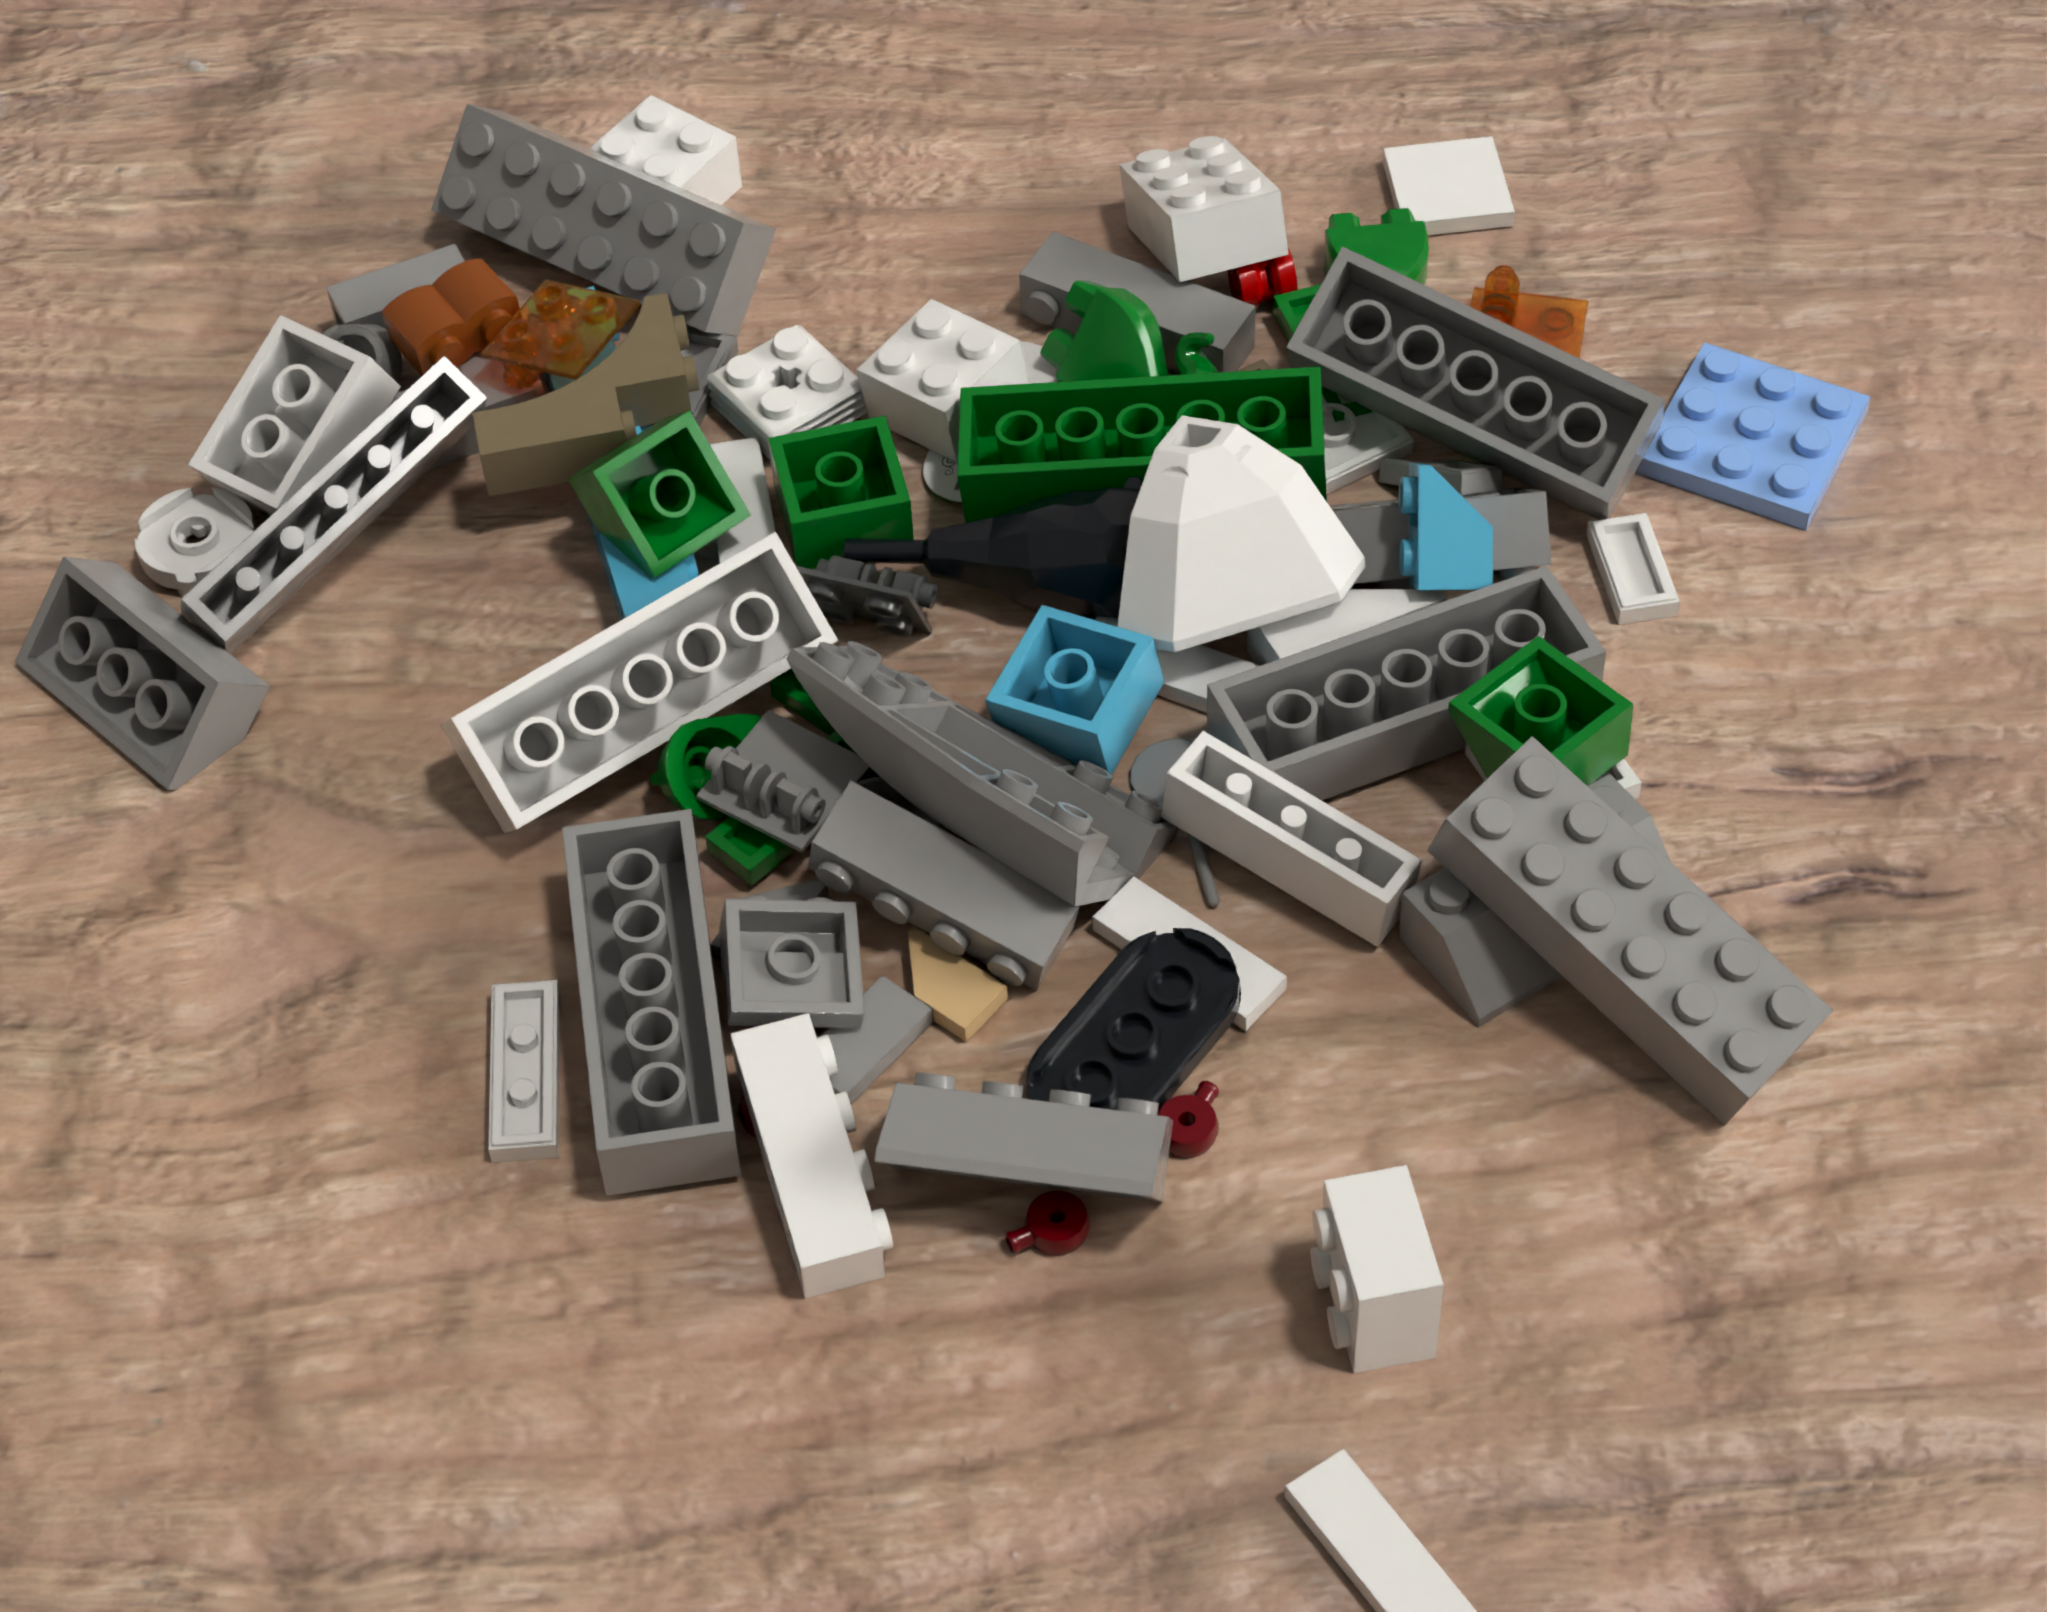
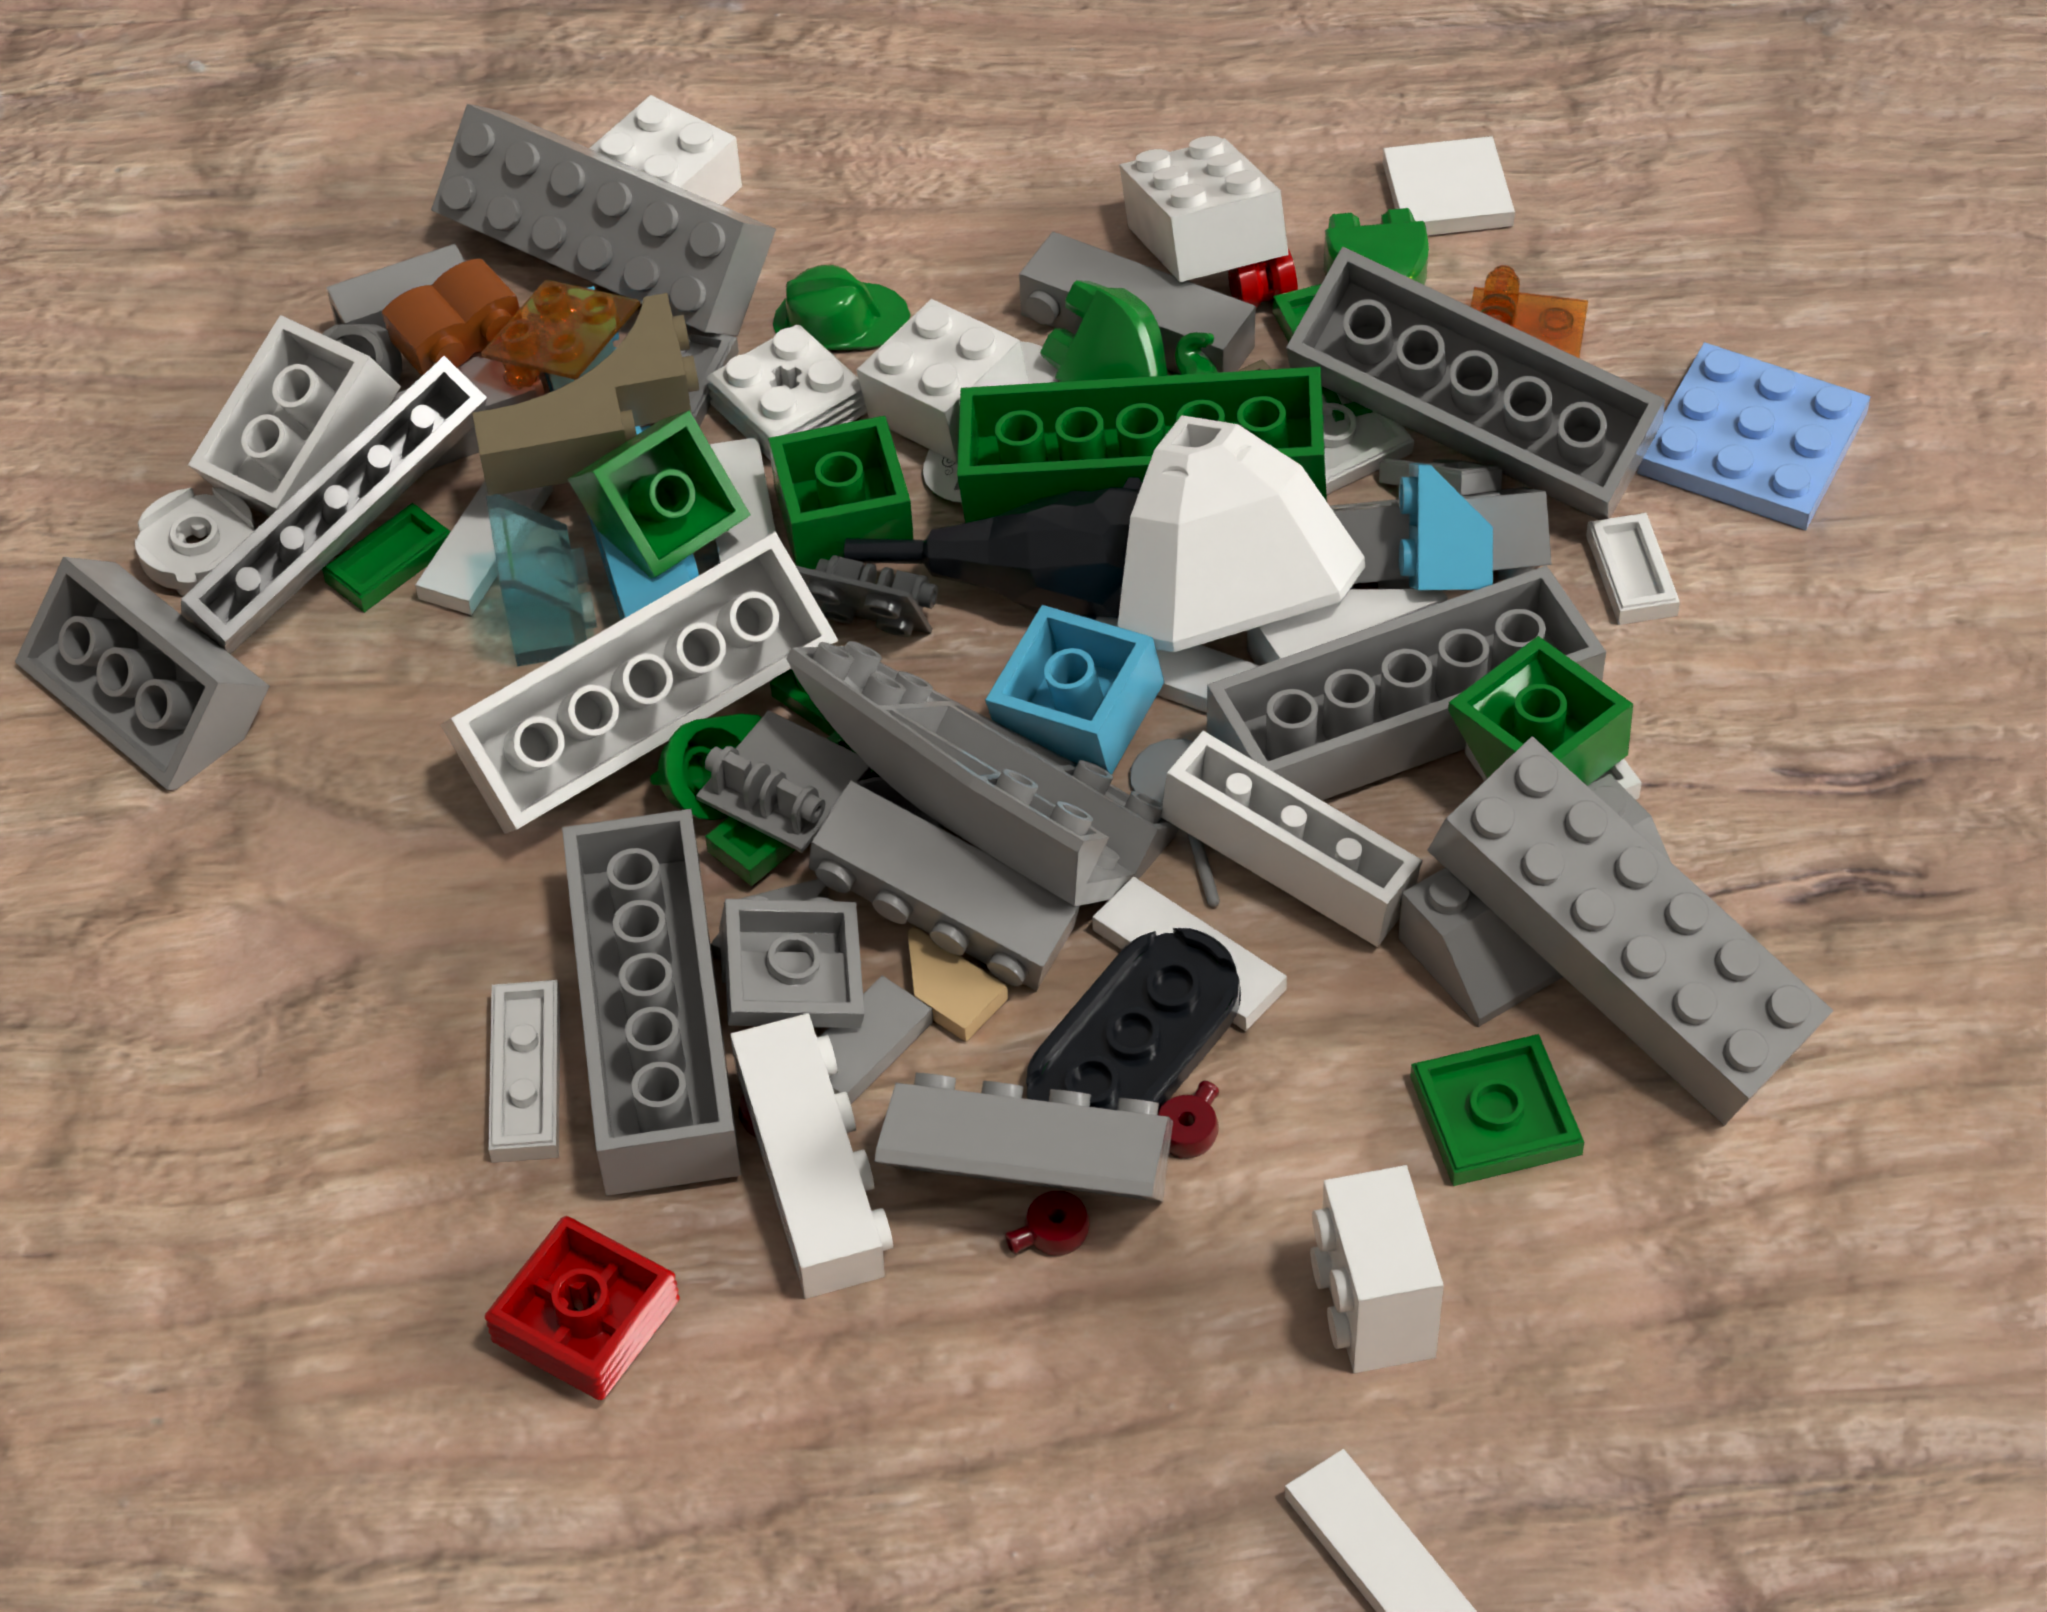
(386, 557): none -> green tile
(467, 559): none -> white tile
(539, 582): none -> clear light blue slope
(573, 1271): none -> red brick
(841, 309): none -> green piece
(1496, 1110): none -> green tile

